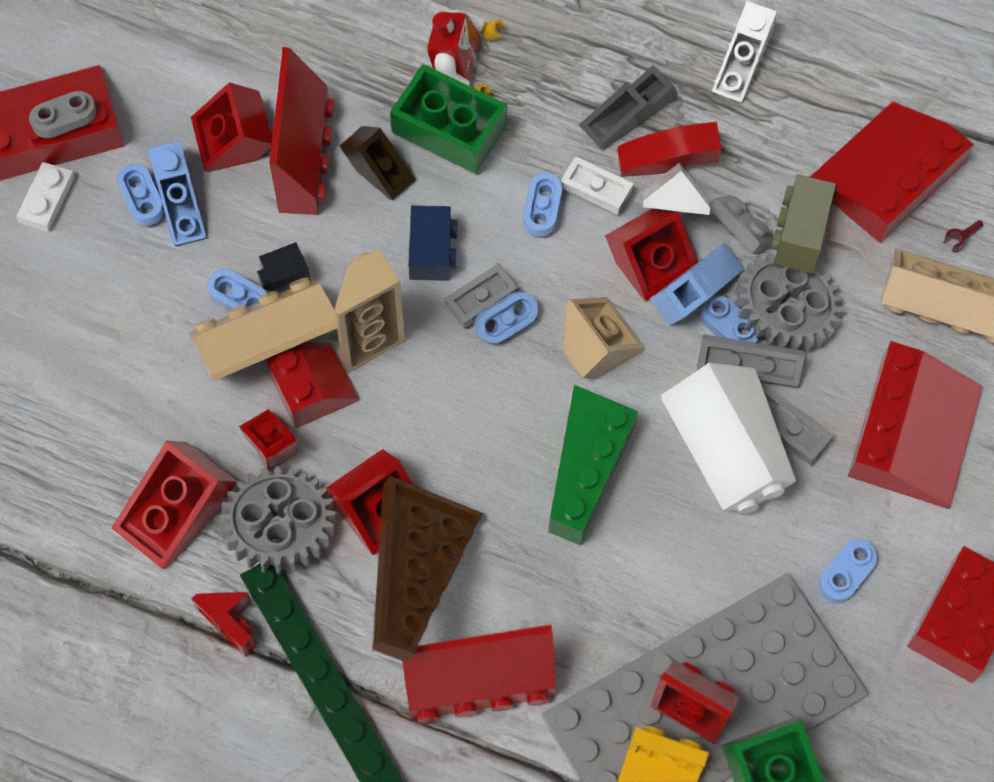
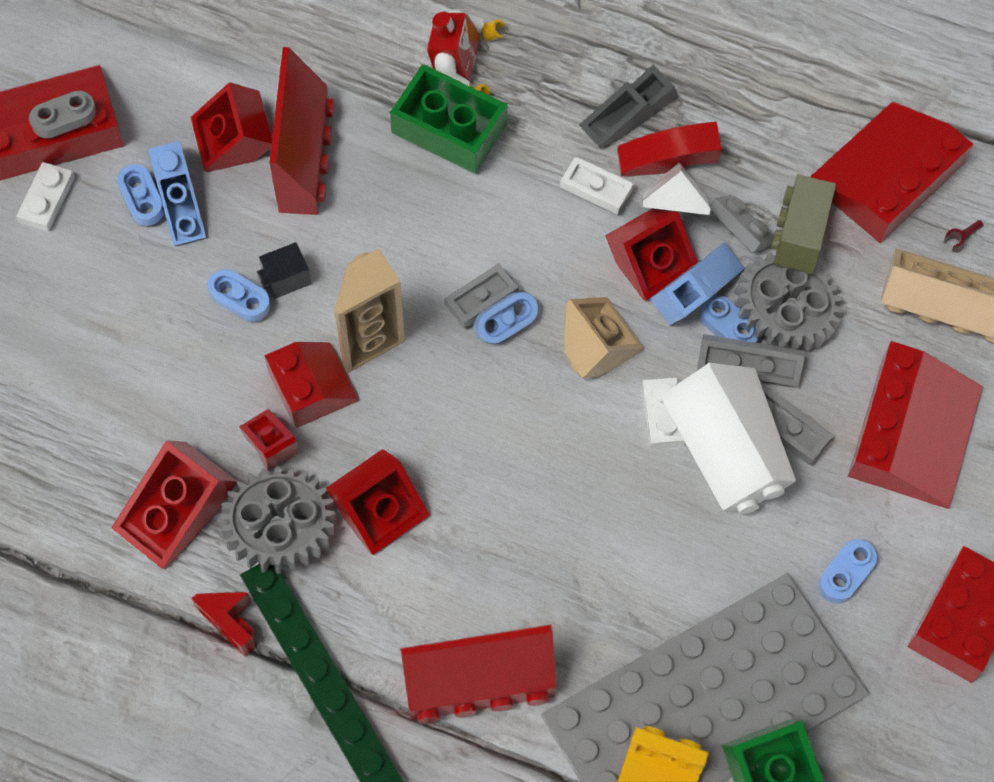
(263, 328): tan slope -> none
(377, 161): dark brown slope -> none
(416, 560): reddish brown wing -> none
(430, 243): dark blue brick -> none
(541, 206): light blue plate -> none
(590, 453): green wedge -> none
(660, 425): none -> white plate
(694, 700): red slope -> none
(745, 51): white slope -> none

